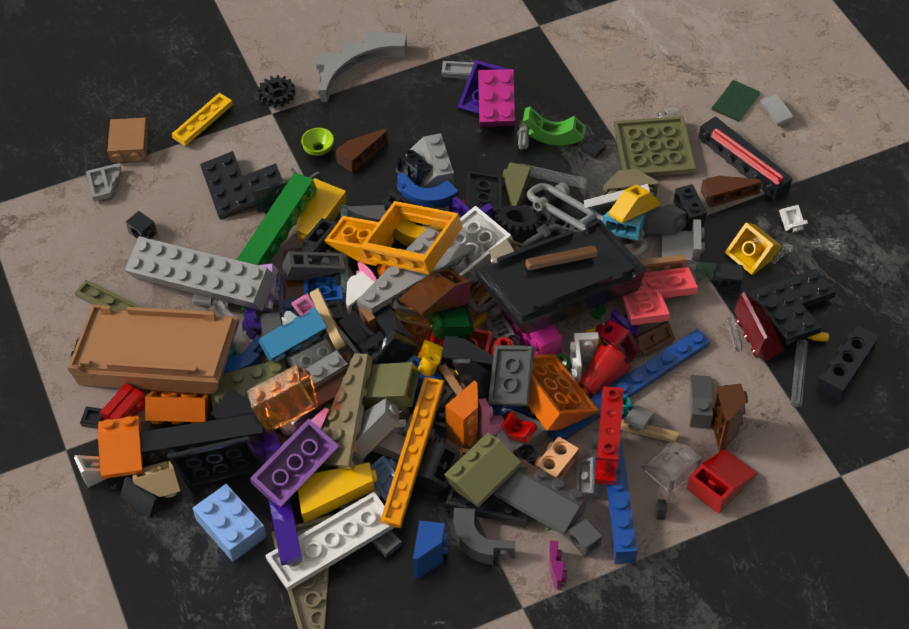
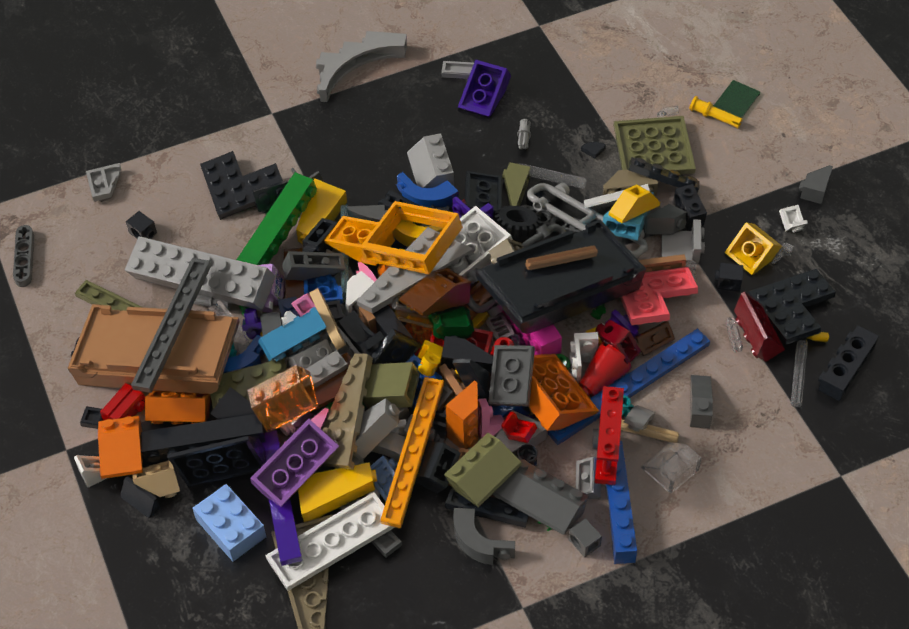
(23, 255): none -> dark grey beam
(127, 140): medium nougat brick -> none
(171, 325): none -> dark grey plate
(202, 119): yellow plate -> none
(278, 91): black gear -> none
(316, 137): lime piece -> none
(360, 149): reddish brown slope -> none
(412, 166): black bracket -> none
(429, 547): blue slope -> none
(496, 98): dark pink brick -> none
(551, 132): bright green arch -> none
(556, 566): magenta slope -> none
(560, 463): light nougat brick -> none
(660, 174): none -> black plate
(661, 509): black tile -> none
(704, 267): clear green tile -> none
(708, 109): none -> yellow pin
(720, 480): red slope -> none
(725, 189): reddish brown slope -> none
(728, 413): reddish brown slope -> none
(743, 168): black brick -> none
(747, 156): axle -> none
(777, 110): light grey slope -> none
(815, 184): none -> dark grey slope

